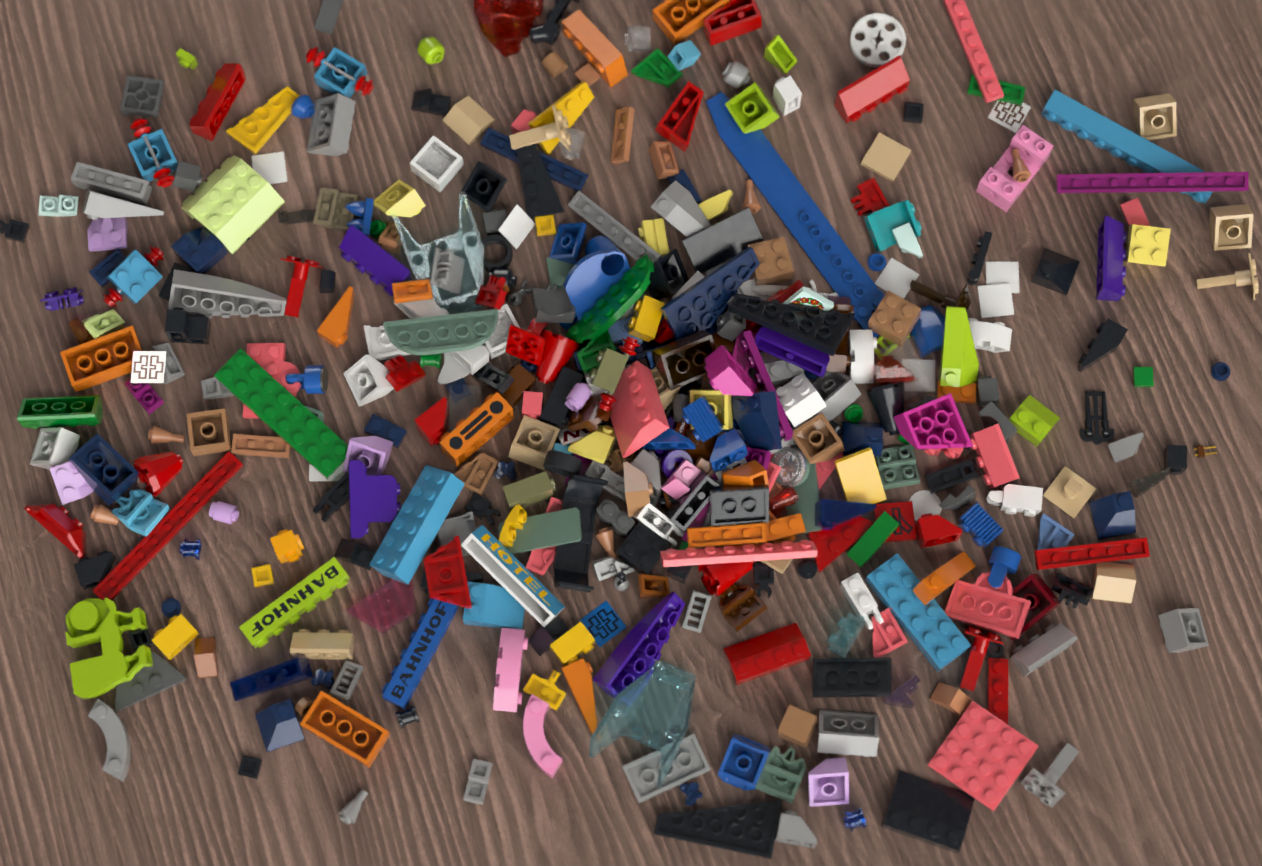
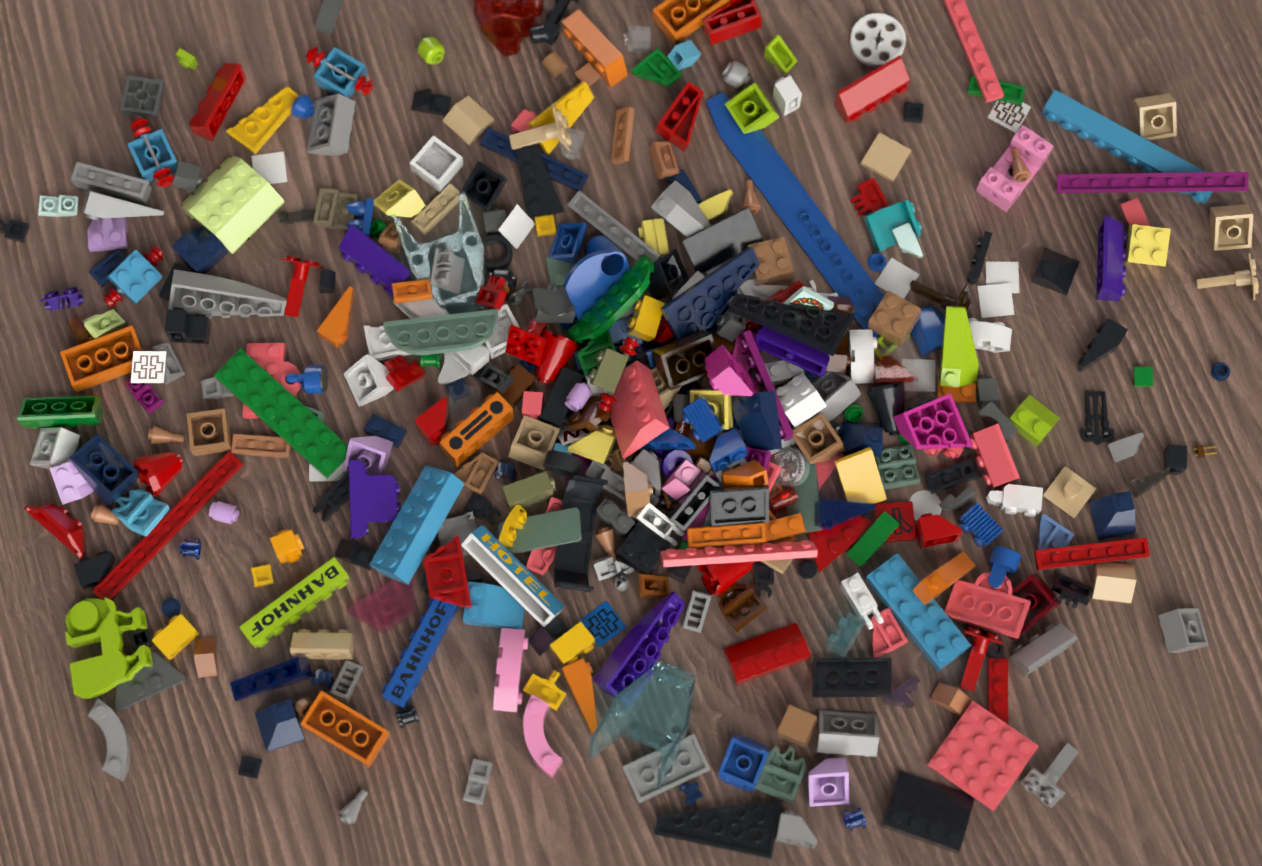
(436, 209): none -> tan tile

